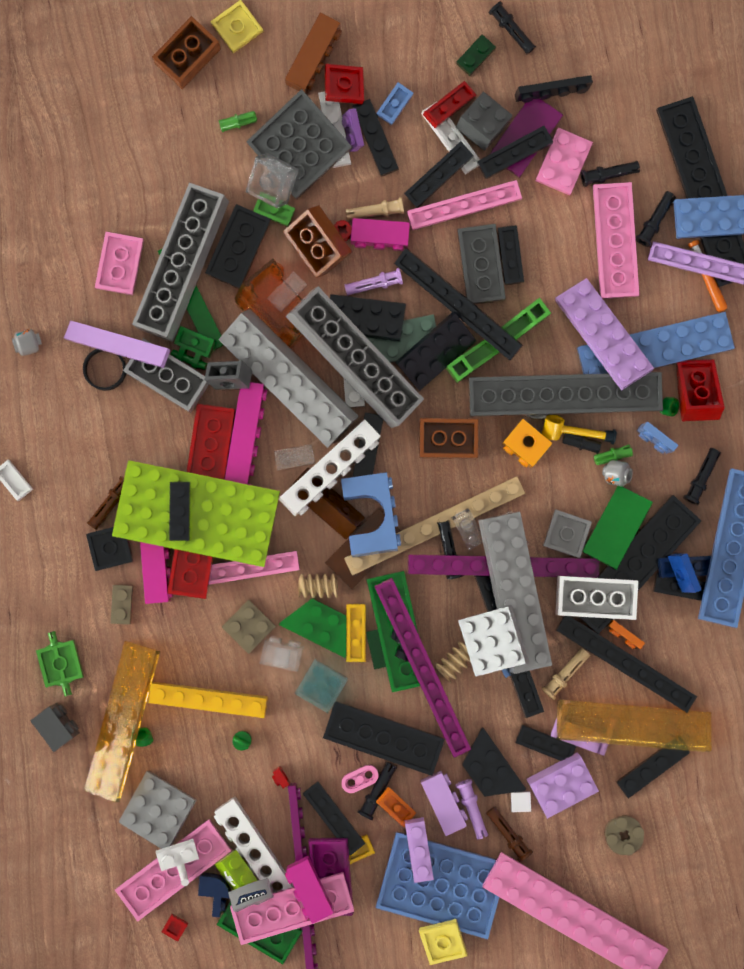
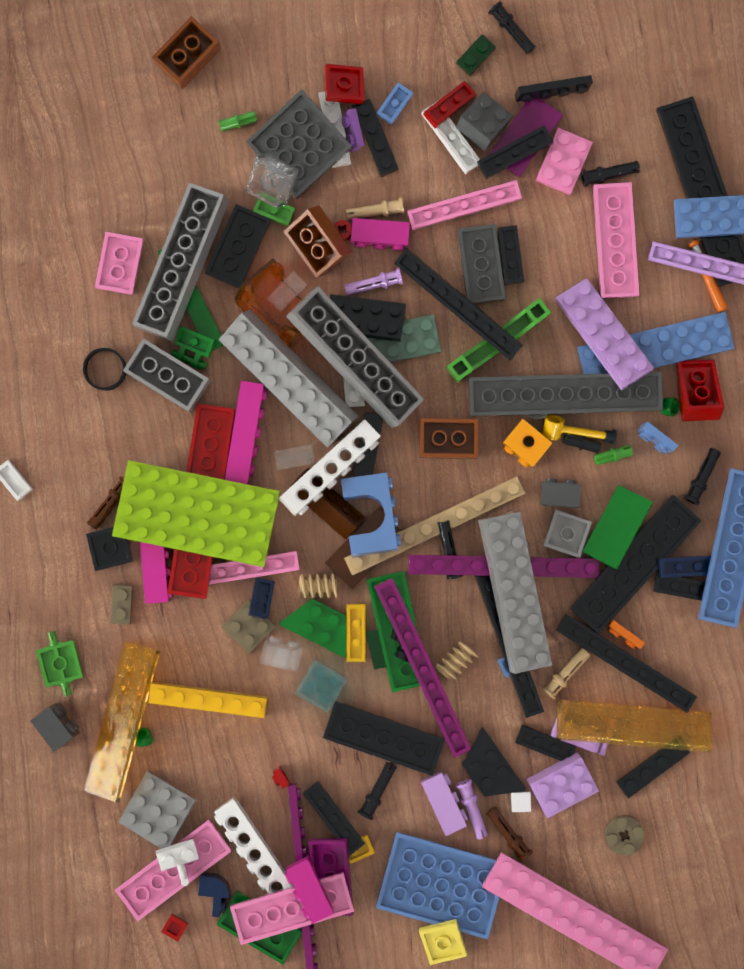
(26, 342): light grey head -> none
(117, 344): lavender tile -> none
(179, 511): black plate -> none
(228, 375): dark grey brick -> none
(235, 870): lime brick -> none
(237, 26): light yellow tile -> none
(242, 740): green tile -> none
(250, 894): light grey slope -> none
(261, 598): none -> dark blue plate
(313, 53): dark orange brick -> none
(360, 779): bright pink plate -> none
(395, 806): orange plate -> none
(419, 850): lavender brick -> none
(436, 351): black plate -> none
(439, 174): black plate -> none
(468, 529): clear plate -> none
(493, 641): plate -> none
(560, 494): none -> dark grey brick
(596, 597): white brick -> none
(617, 473): light grey head -> none
(651, 226): black pin -> none
(684, 573): blue plate -> none

